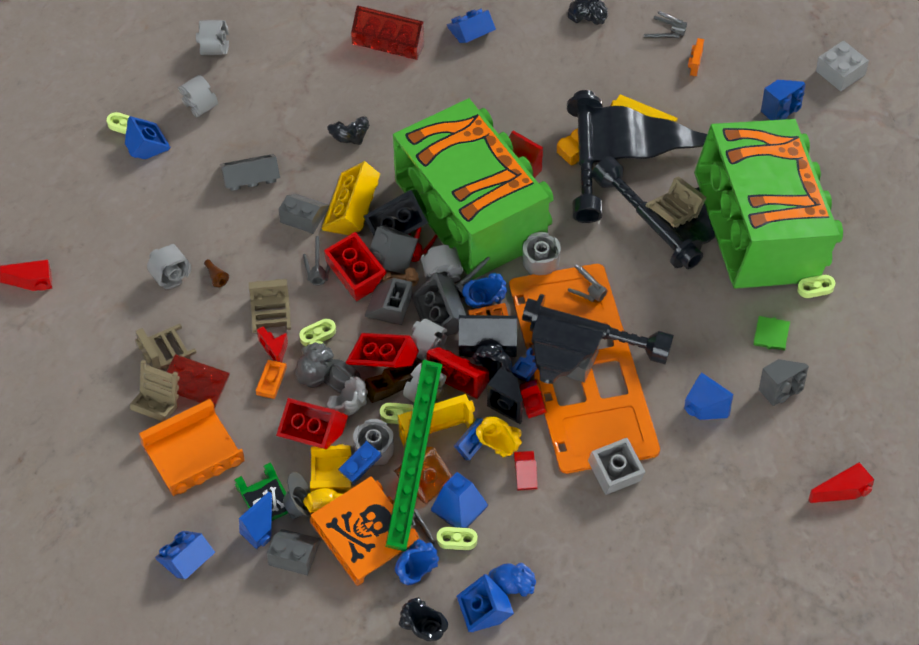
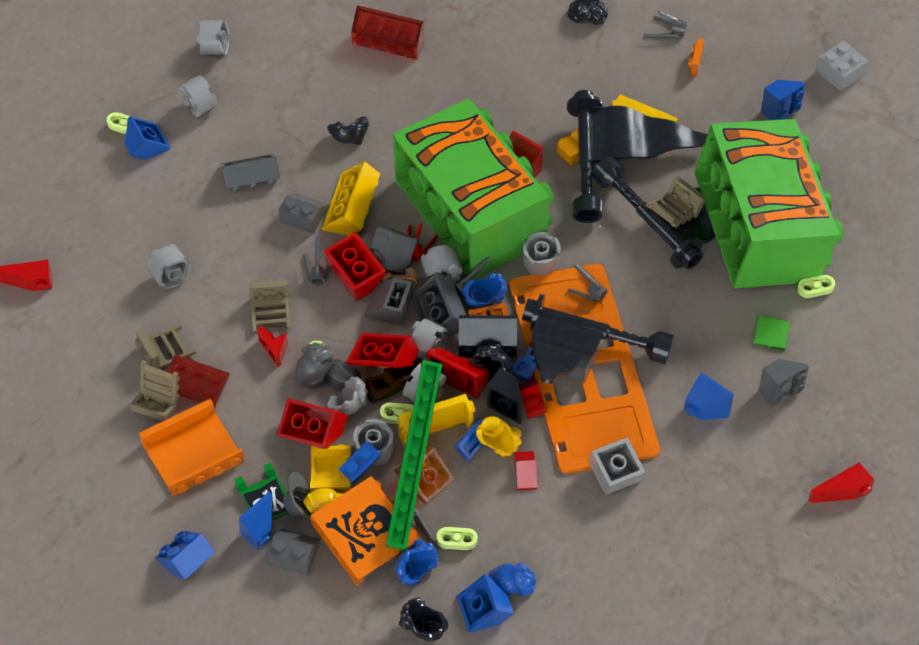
(217, 275): reddish brown cone -> none
(271, 379): orange plate -> none
(316, 331): yellowish green plate -> none
(403, 213): black slope -> none
(459, 502): blue slope -> none
(472, 25): blue slope -> none

